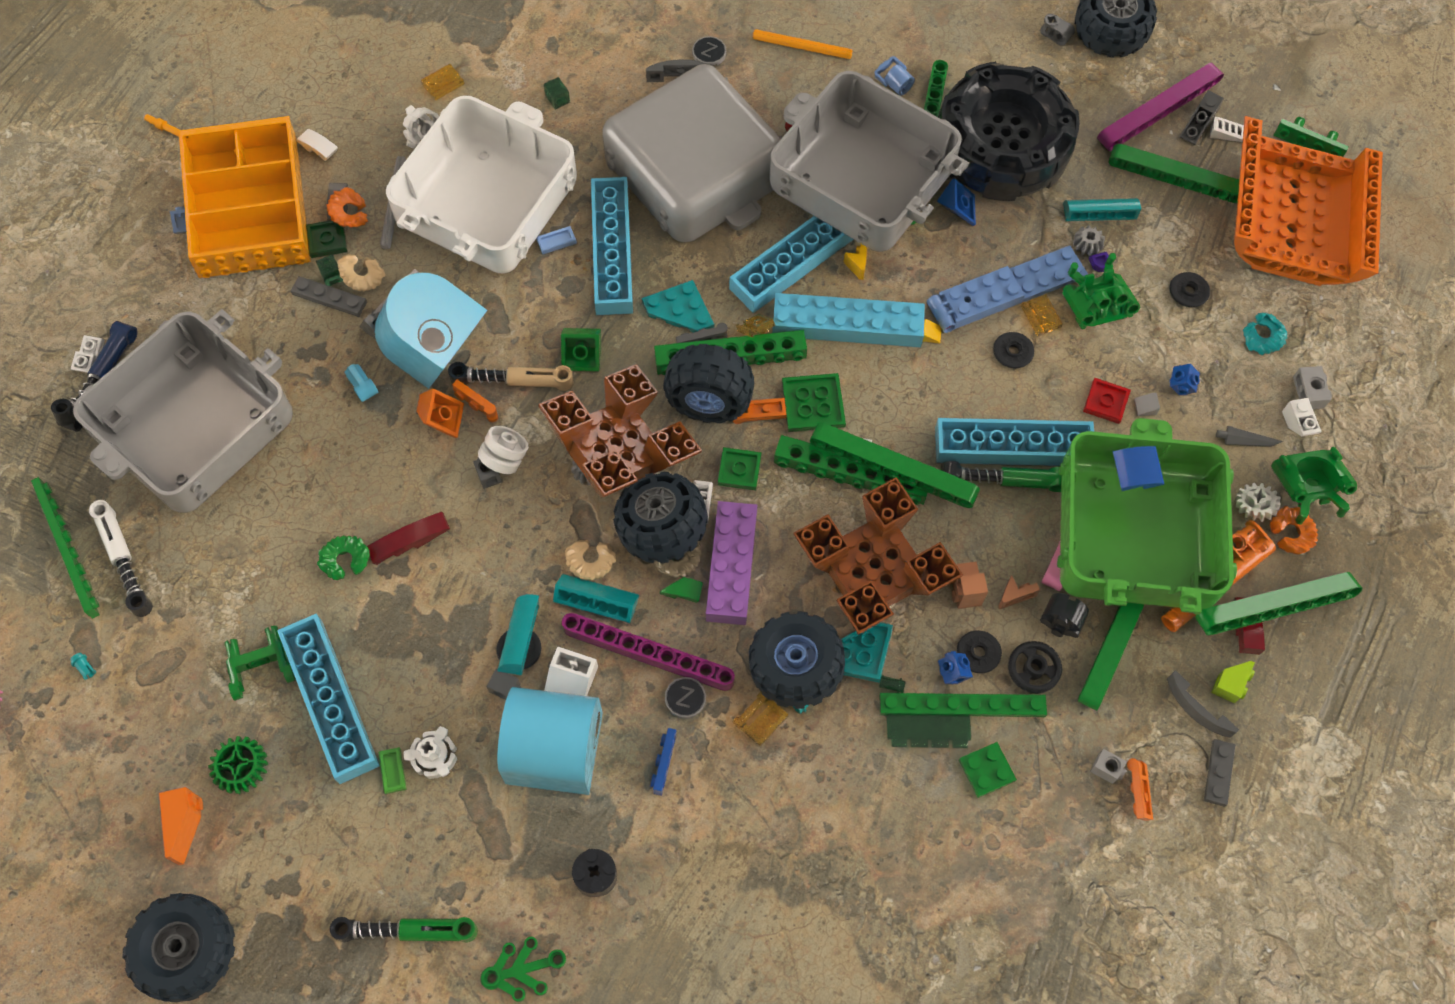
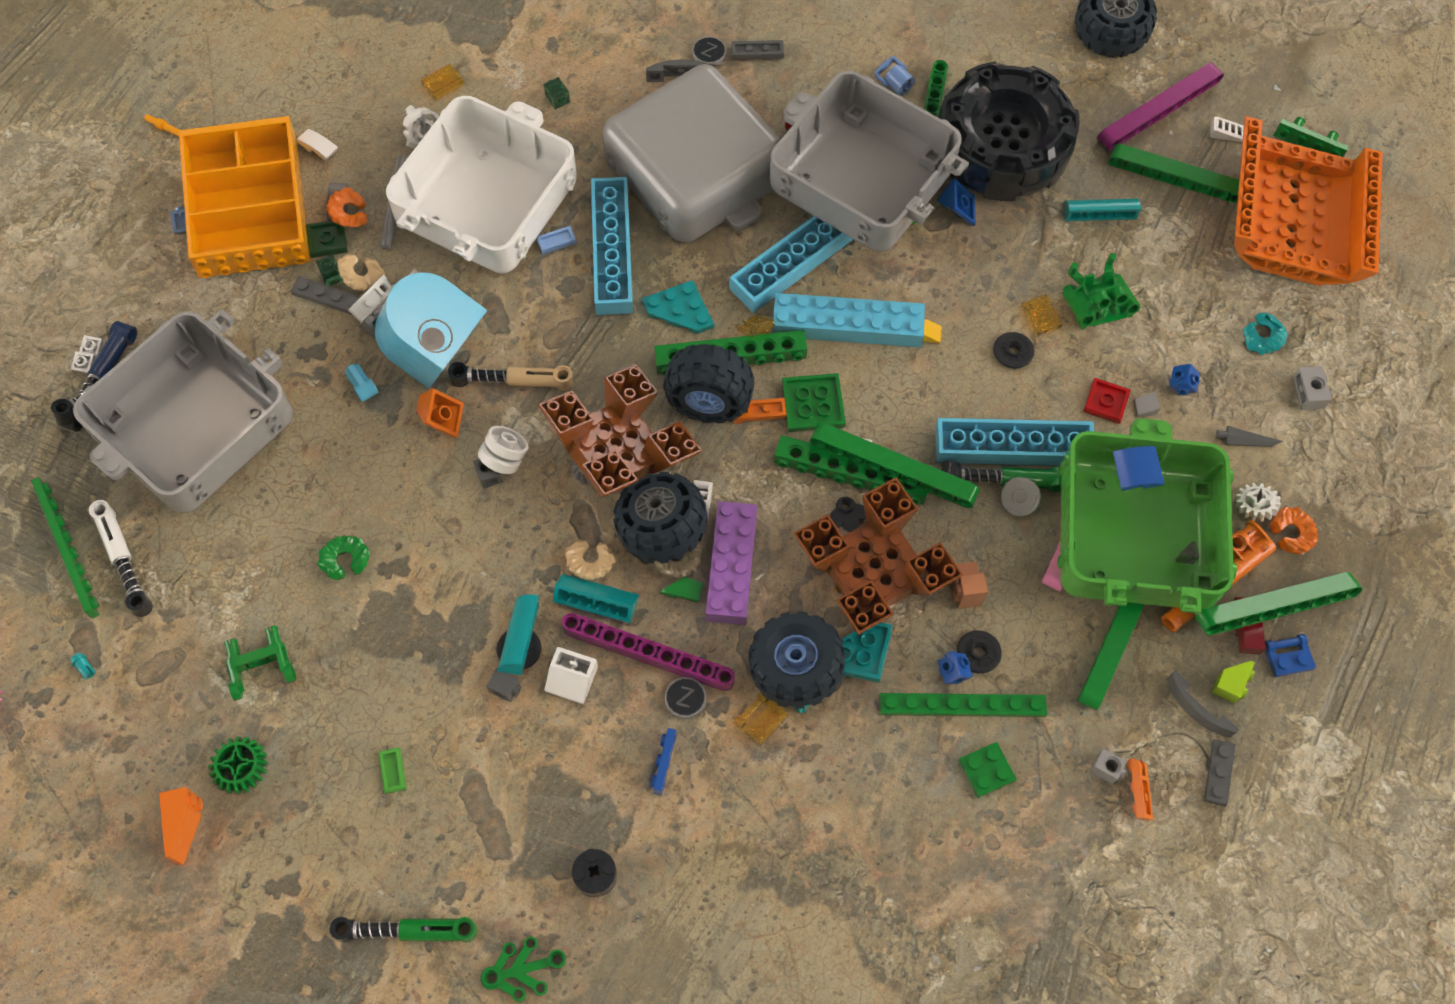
(178, 948): black wheel -> none
(328, 699): medium azure brick -> none
(371, 299): none -> white plate
(407, 537): dark red slope -> none
(432, 758): white piece -> none
(475, 400): orange plate -> none
(549, 740): medium azure brick -> none
(581, 349): green slope -> none
(704, 334): dark grey plate -> none
(739, 468): green plate -> none
(757, 49): none -> dark grey plate
(803, 44): light orange axle -> none
(849, 517): none -> black plate
(857, 261): yellow slope -> none
(892, 684): clear green pin -> none
(928, 727): clear green windscreen -> none
(1003, 289): medium blue hinge -> none
(1013, 595): nougat slope -> none
(1020, 496): none -> light grey tile
(1029, 650): black wheel -> none
(1058, 31): dark grey piece -> none
(1064, 615): black brick -> none
(1089, 240): light grey gear -> none
(1098, 261): dark purple tile -> none
(1181, 296): black wheel -> none
(1189, 554): none -> clear smoke slope
(1202, 117): dark grey slope -> none
(1290, 662): none -> blue plate
(1301, 417): white slope -> none
(1315, 477): green piece -> none

